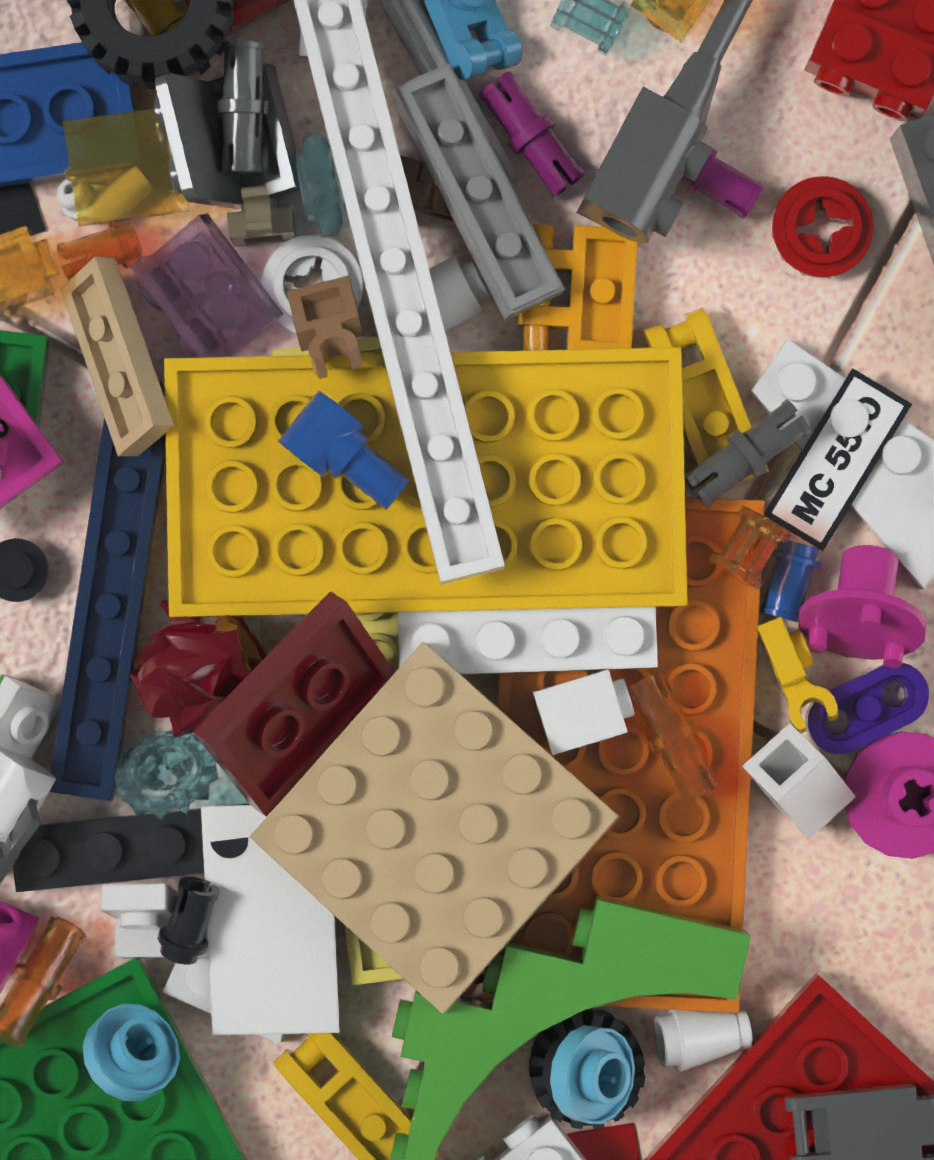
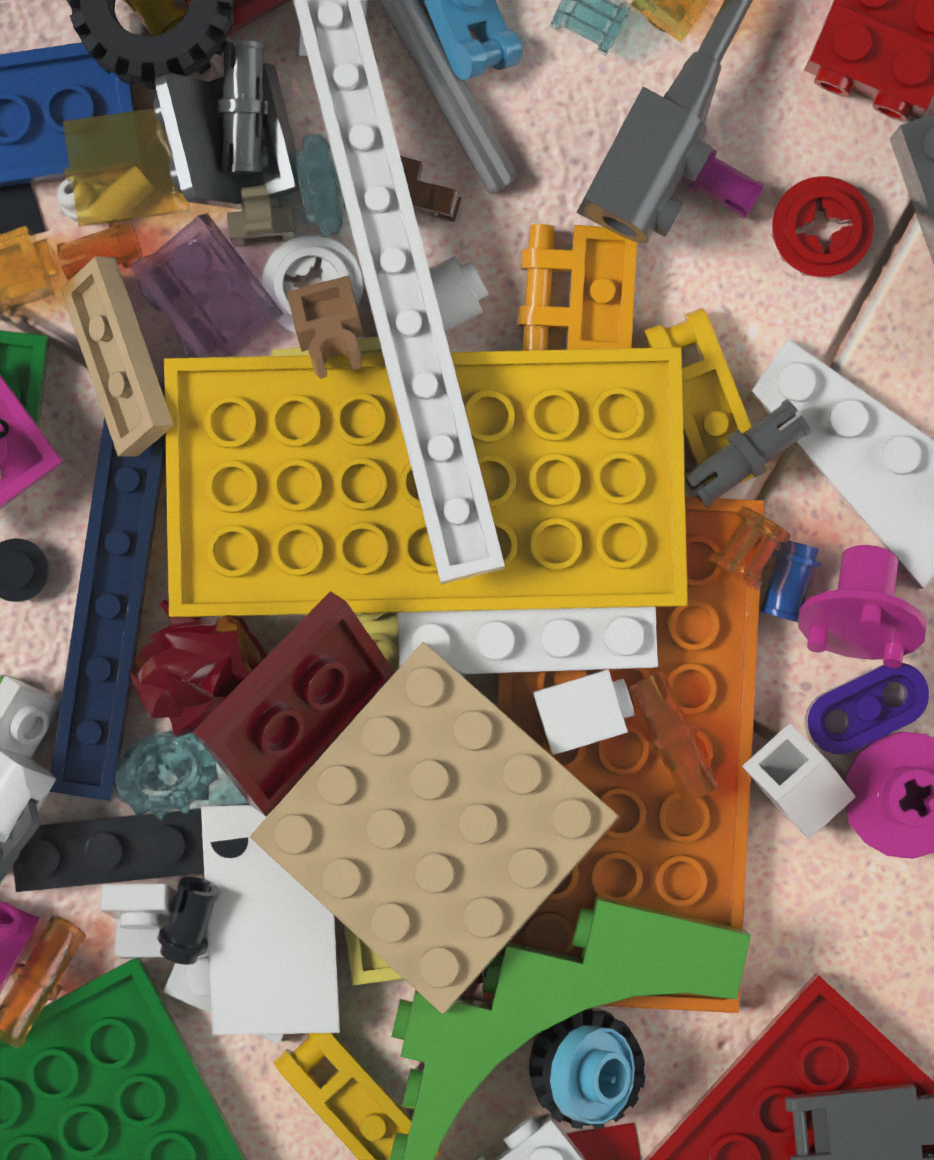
(131, 1052): medium azure plate -> none
(332, 443): blue pin -> none
(477, 191): light grey tile -> none
(531, 134): magenta pin -> none
(699, 1036): white cone -> none
(788, 659): yellow plate -> none
(835, 466): sticker -> none

